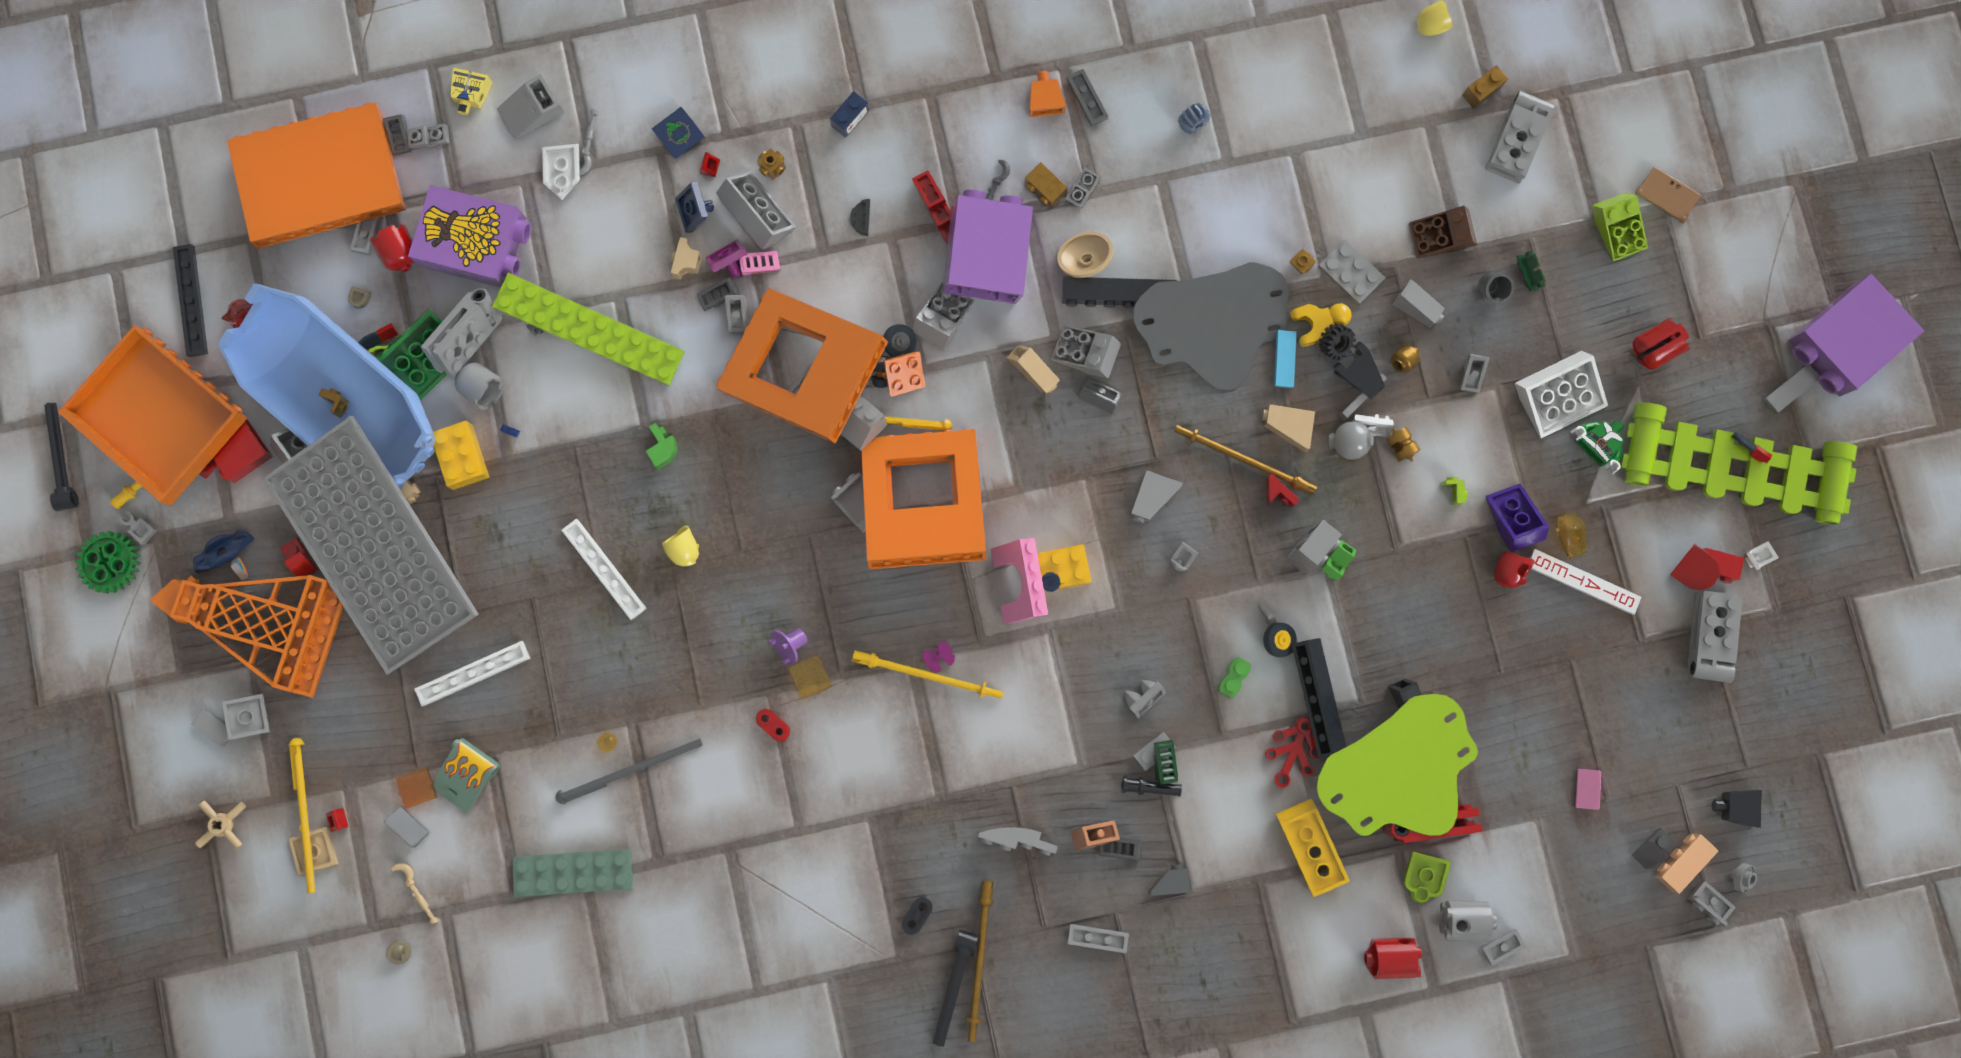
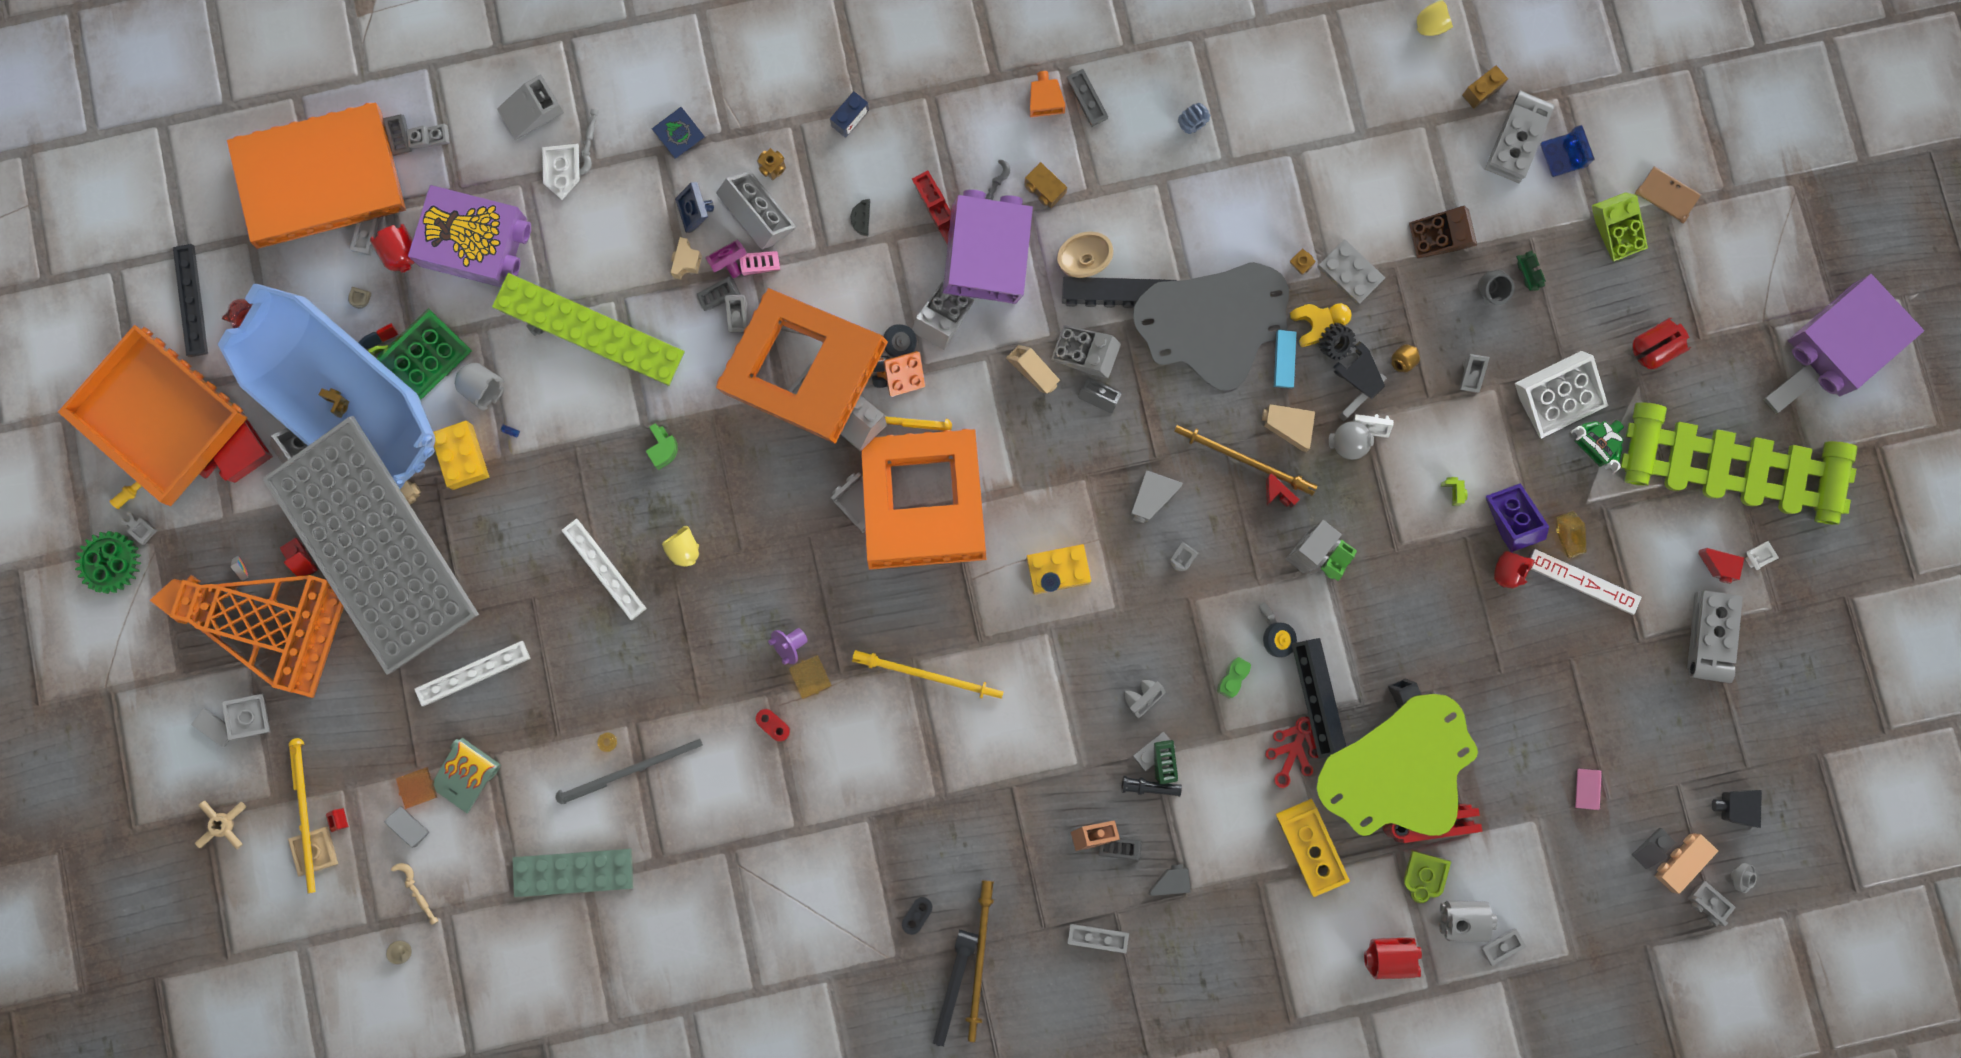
(63, 496): black piece -> none
(209, 557): dark blue piece -> none
(462, 332): light grey hinge -> none
(469, 89): light yellow torso -> none
(709, 165): red slope -> none
(932, 658): magenta piece -> none
(1010, 836): light grey slope -> none
(1032, 599): bright pink arch -> none
(1083, 187): light grey slope -> none
(1402, 444): pearl gold wheel -> none
(1419, 304): light grey slope -> none
(1567, 152): none -> clear blue bracket
(1697, 569): red tile -> none
(1757, 452): piece -> none

